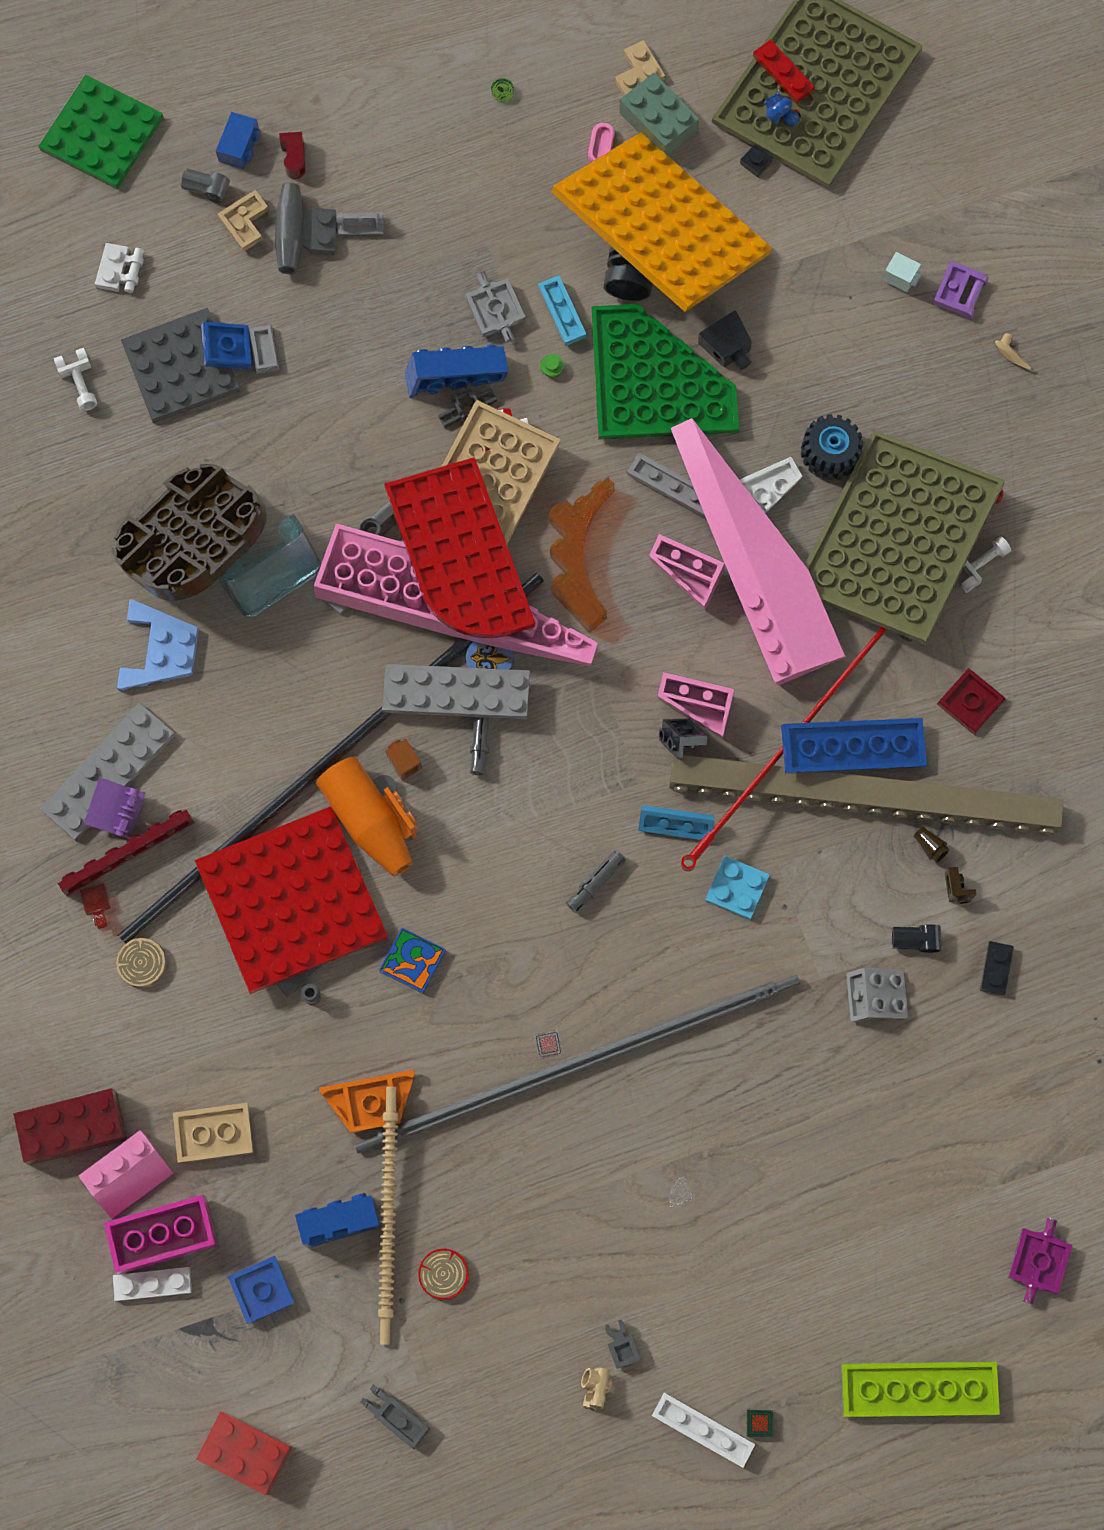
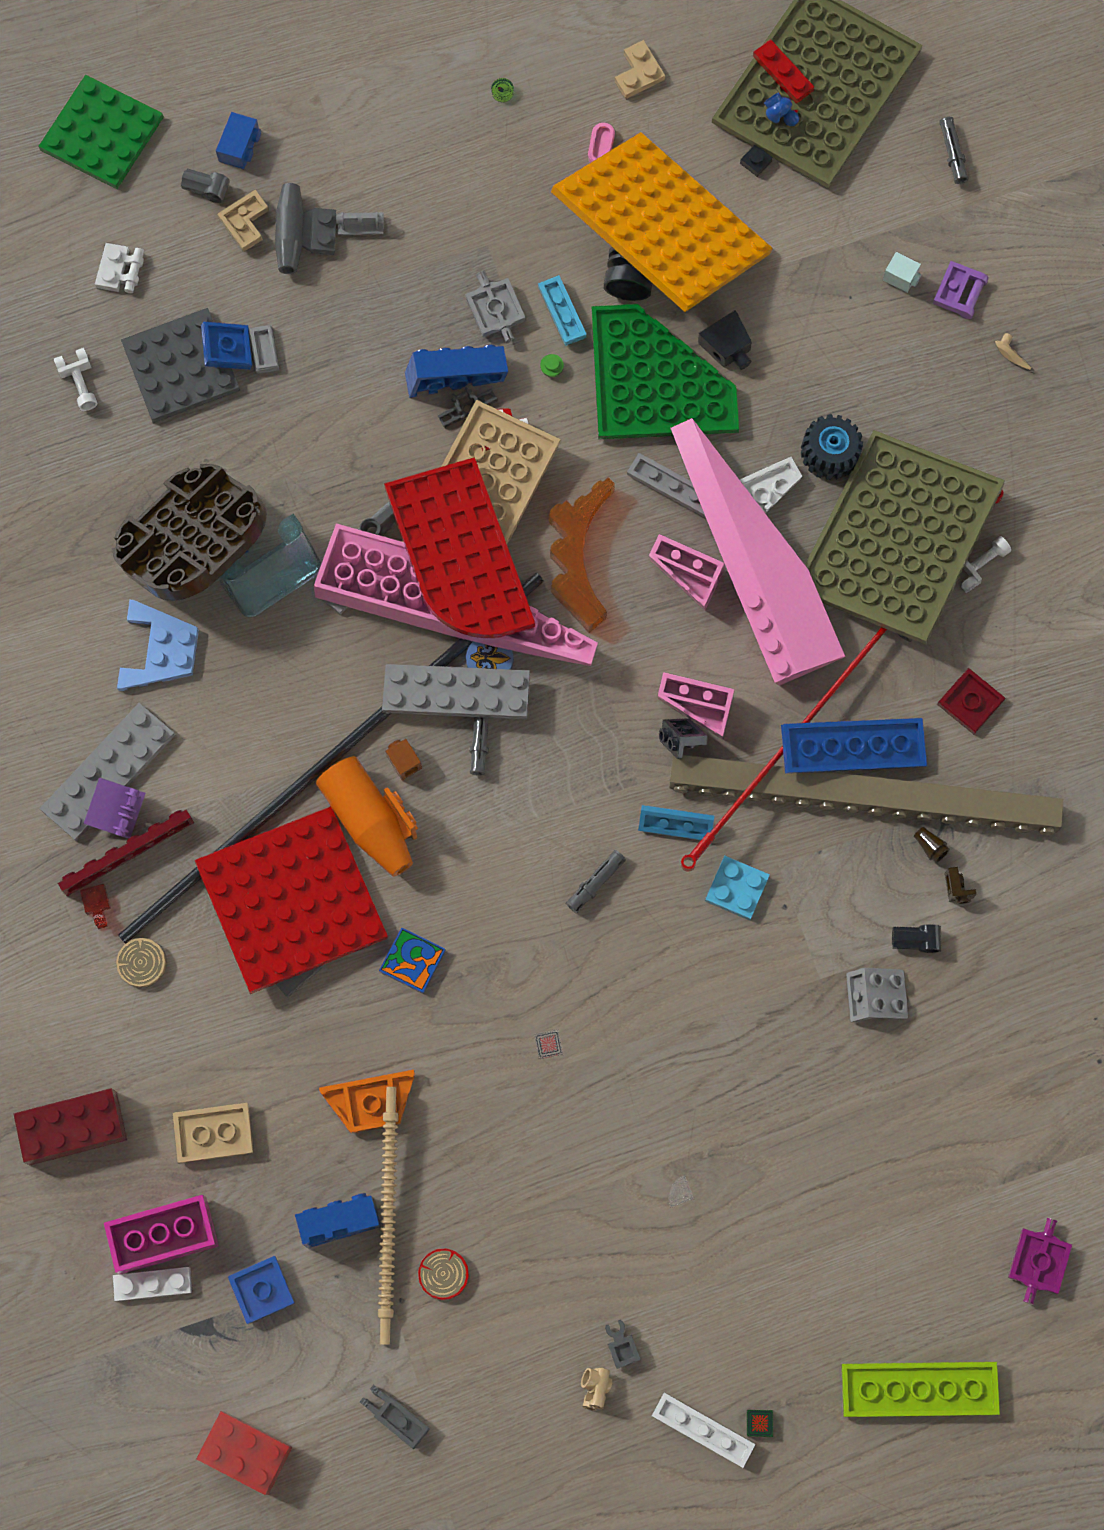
(126, 1174): bright pink slope -> none
(295, 159): dark red leg -> none
(306, 990): dark grey pin -> none
(383, 782): dark grey tile -> none
(582, 1062): dark grey axle -> none
(659, 114): sand green brick -> none
(956, 158): none -> dark grey pin
(996, 968): black plate -> none

